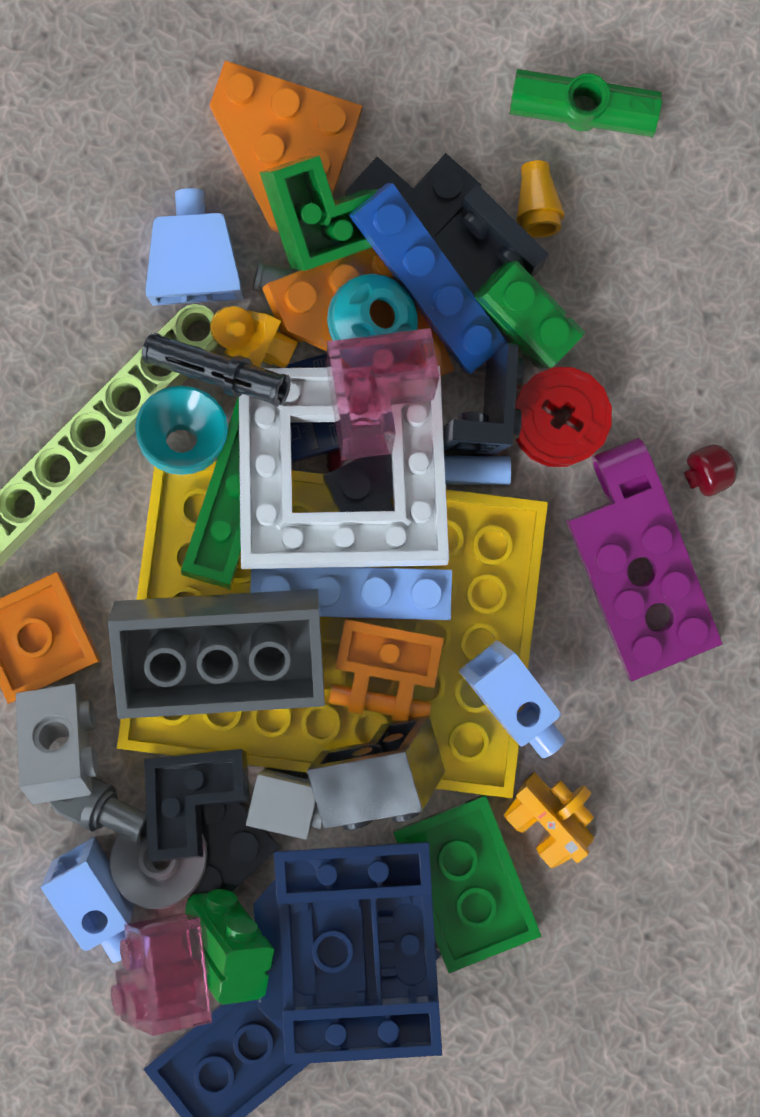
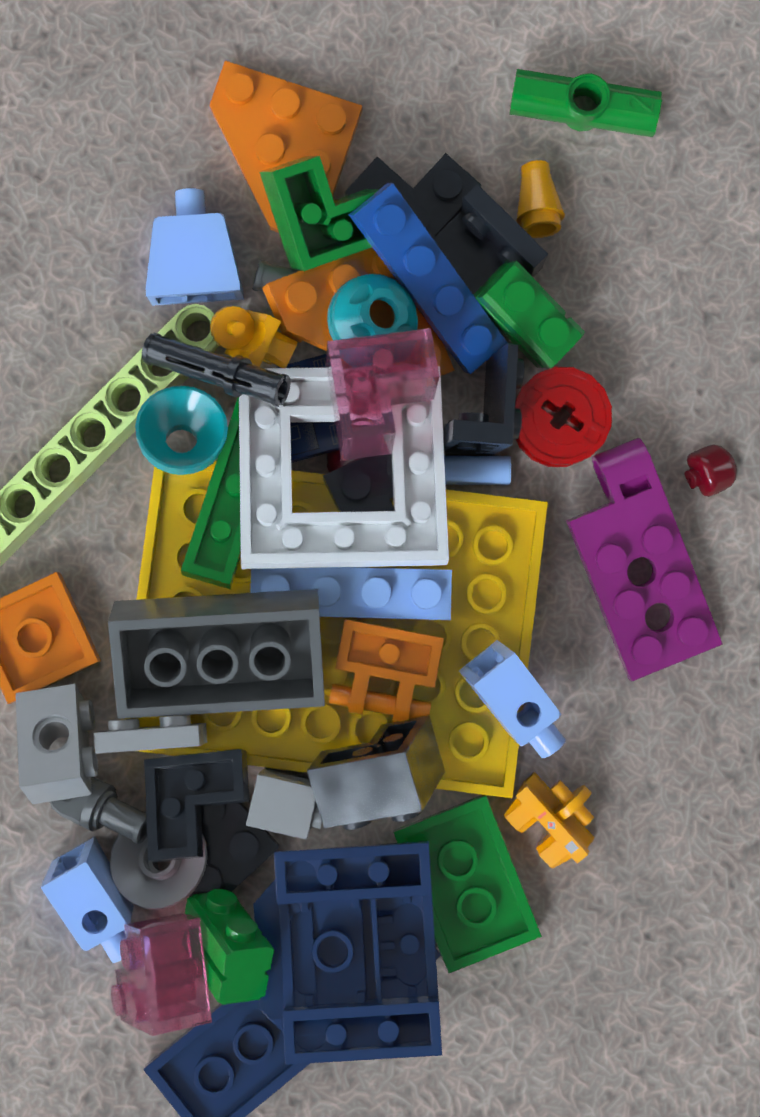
(129, 736): none -> light grey plate

